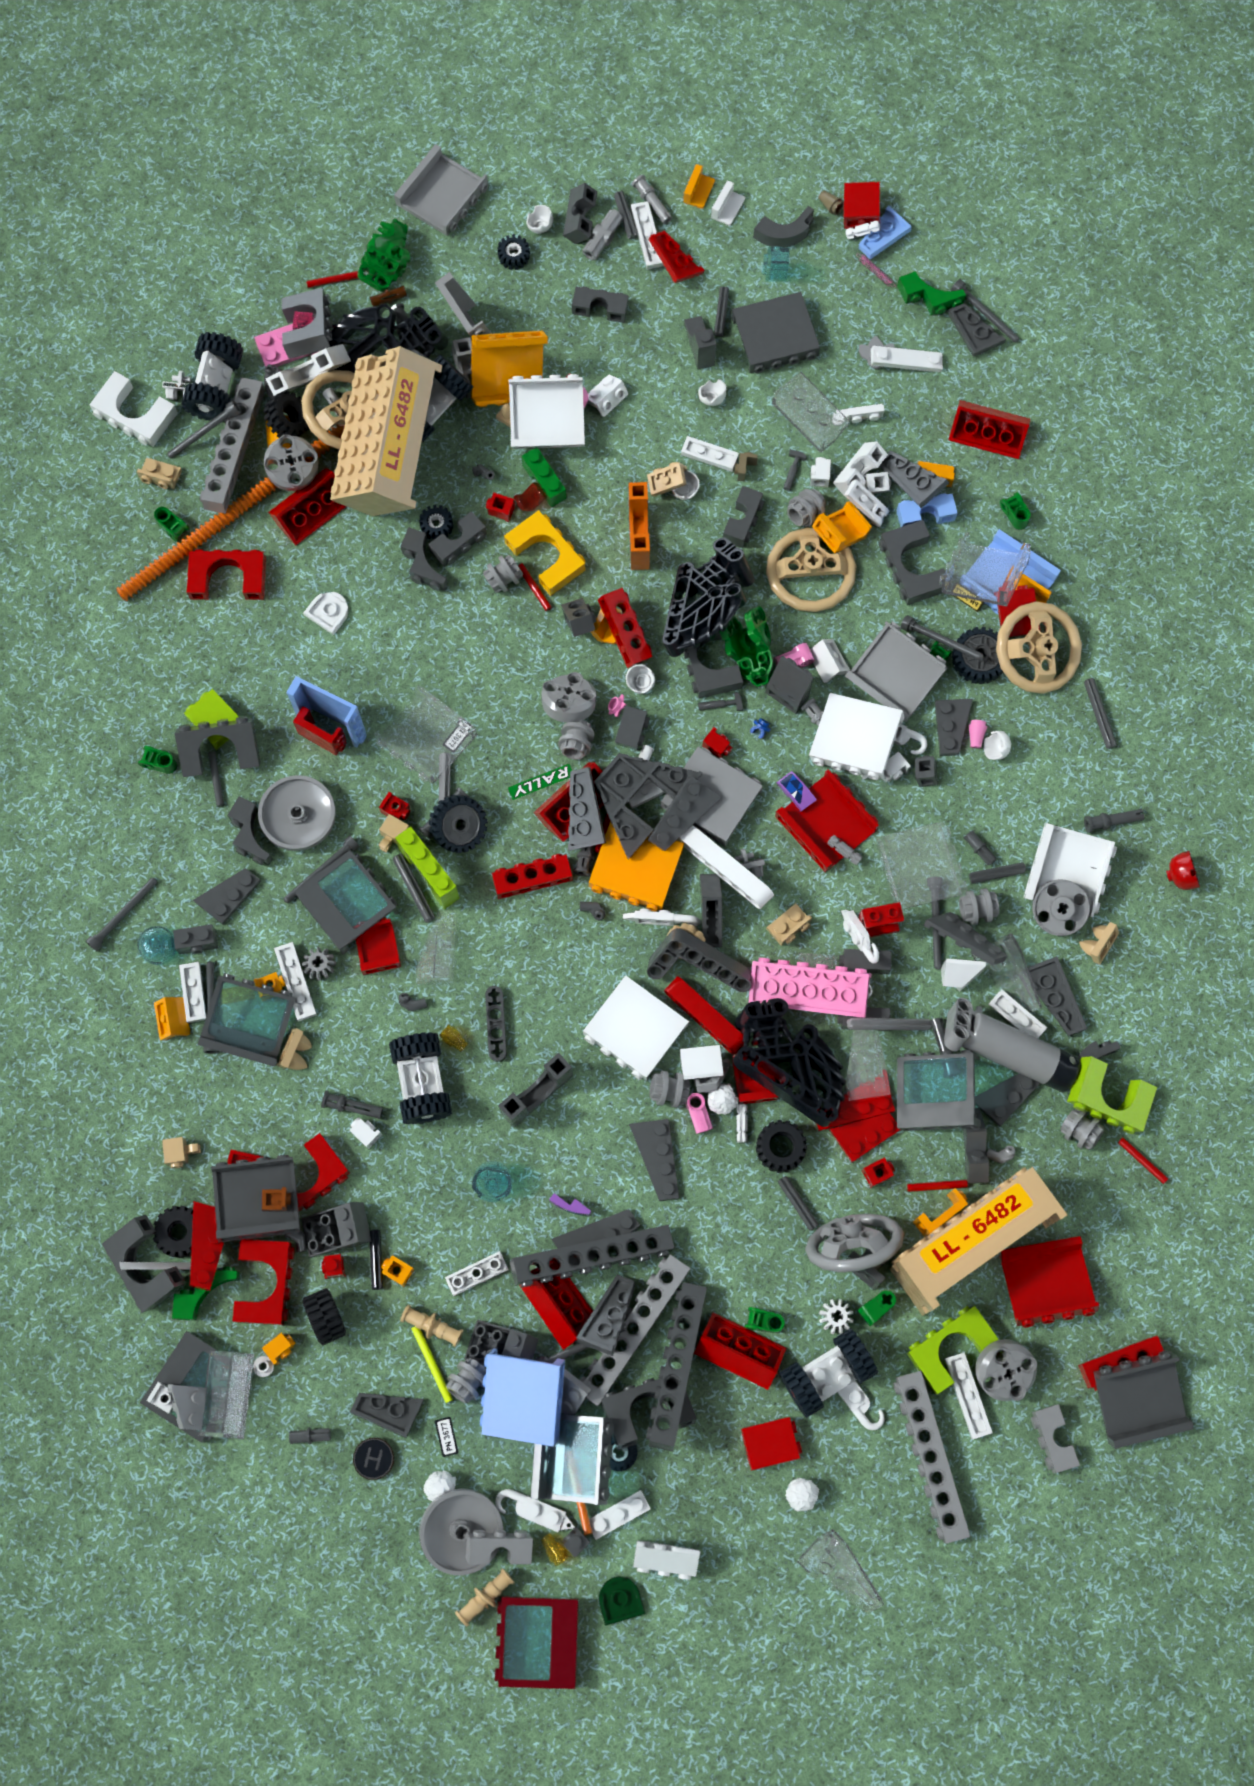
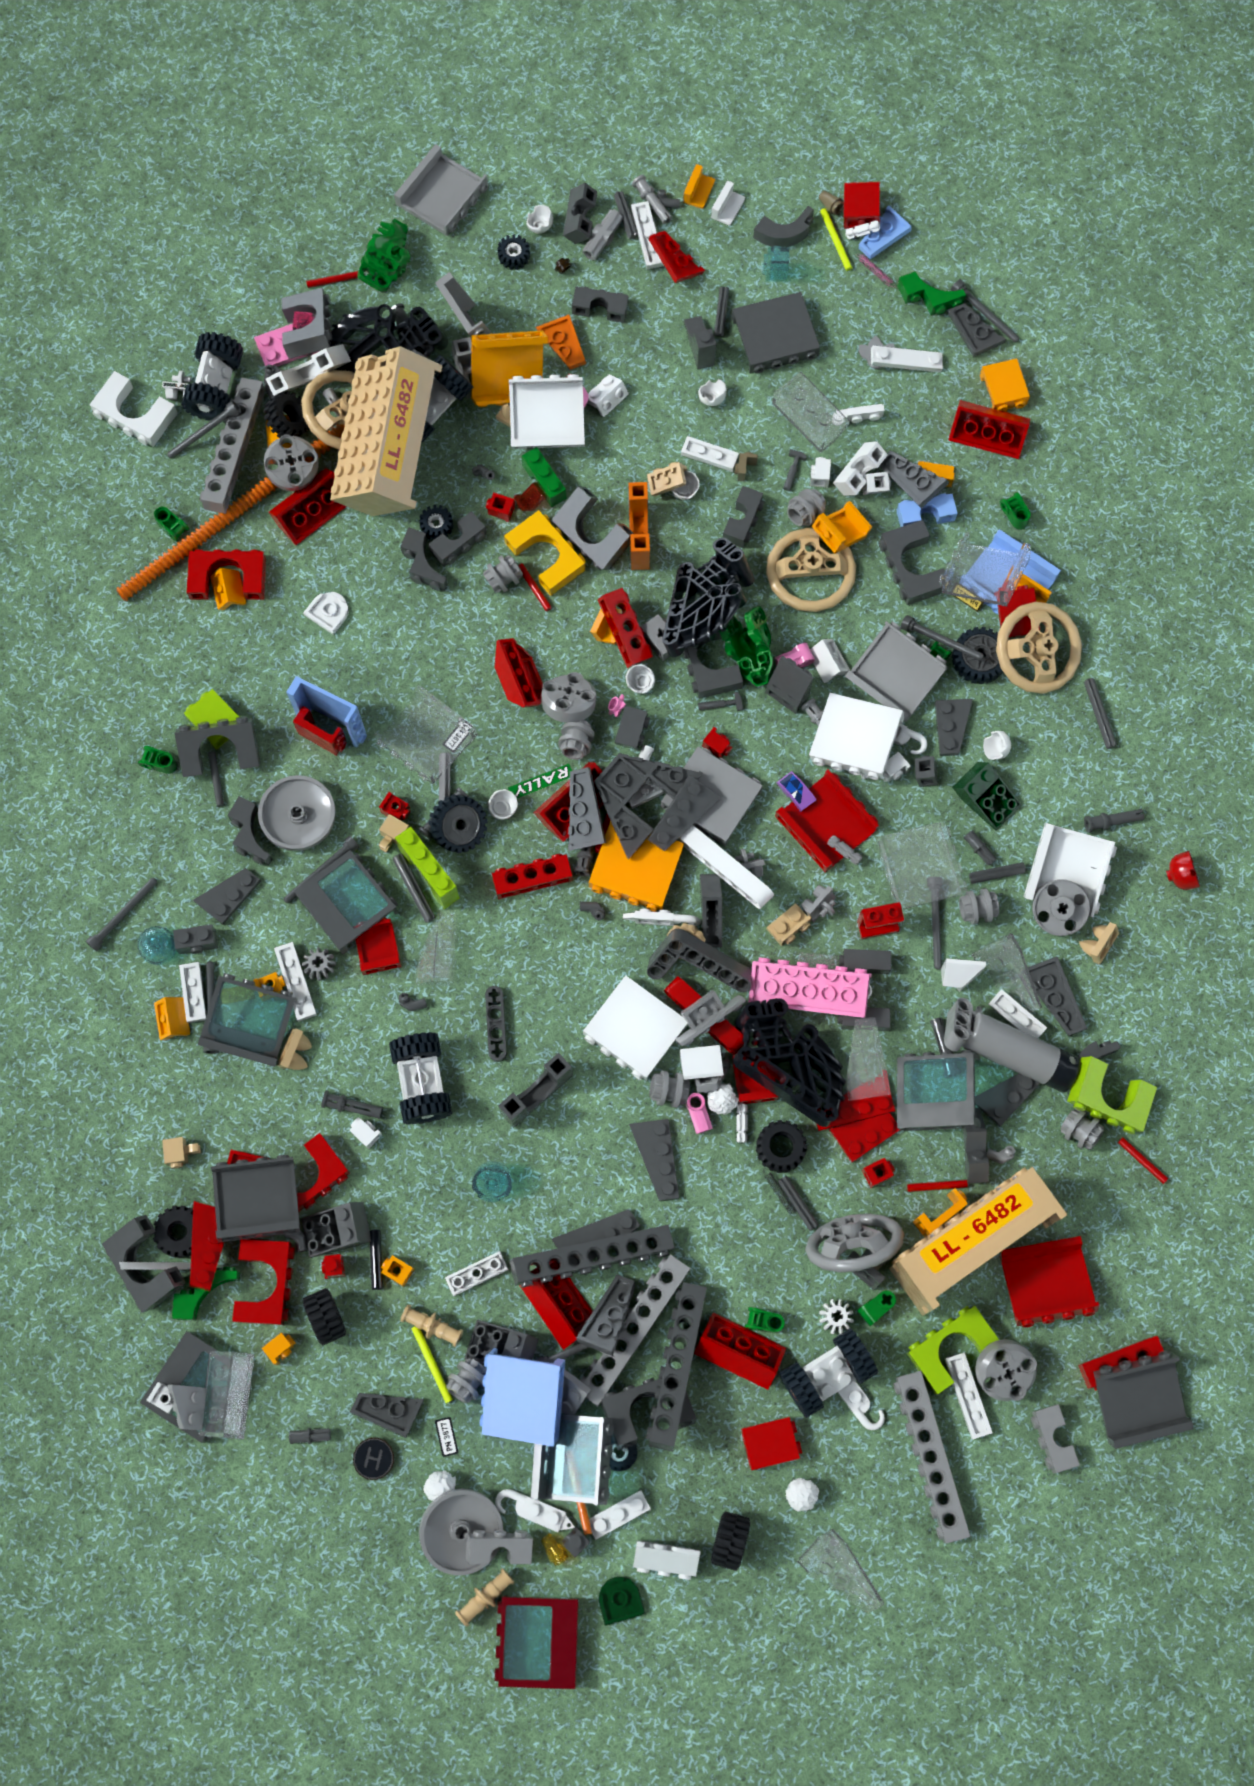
(159, 473): tan bracket -> none
(227, 588): none -> light orange panel
(263, 1373): white plate -> none
(275, 1199): dark orange bracket -> none
(400, 293): reddish brown pin -> none
(452, 1037): clear yellow cone -> none
(502, 804): none -> white hair
(517, 673): none -> red wedge
(562, 265): none -> dark brown plate
(564, 341): none -> orange wing
(570, 521): none -> arch
(575, 1207): medium lavender slope -> none
(579, 617): dark grey brick -> none
(652, 630): none -> light grey brick
(668, 203): none -> dark grey arm
(705, 1013): none -> light grey bracket
(730, 1541): none -> black tyre
(762, 725): blue plate -> none
(780, 1189): none -> dark grey piece
(822, 905): none -> light grey hips
(836, 240): none -> neon yellow bar
(859, 935): white plate -> none
(866, 502): white plate -> none
(888, 1024): light grey axle -> none
(966, 937): dark grey wing -> none
(977, 732): bright pink cone -> none
(987, 794): none -> dark green slope
(1005, 385): none -> light orange panel

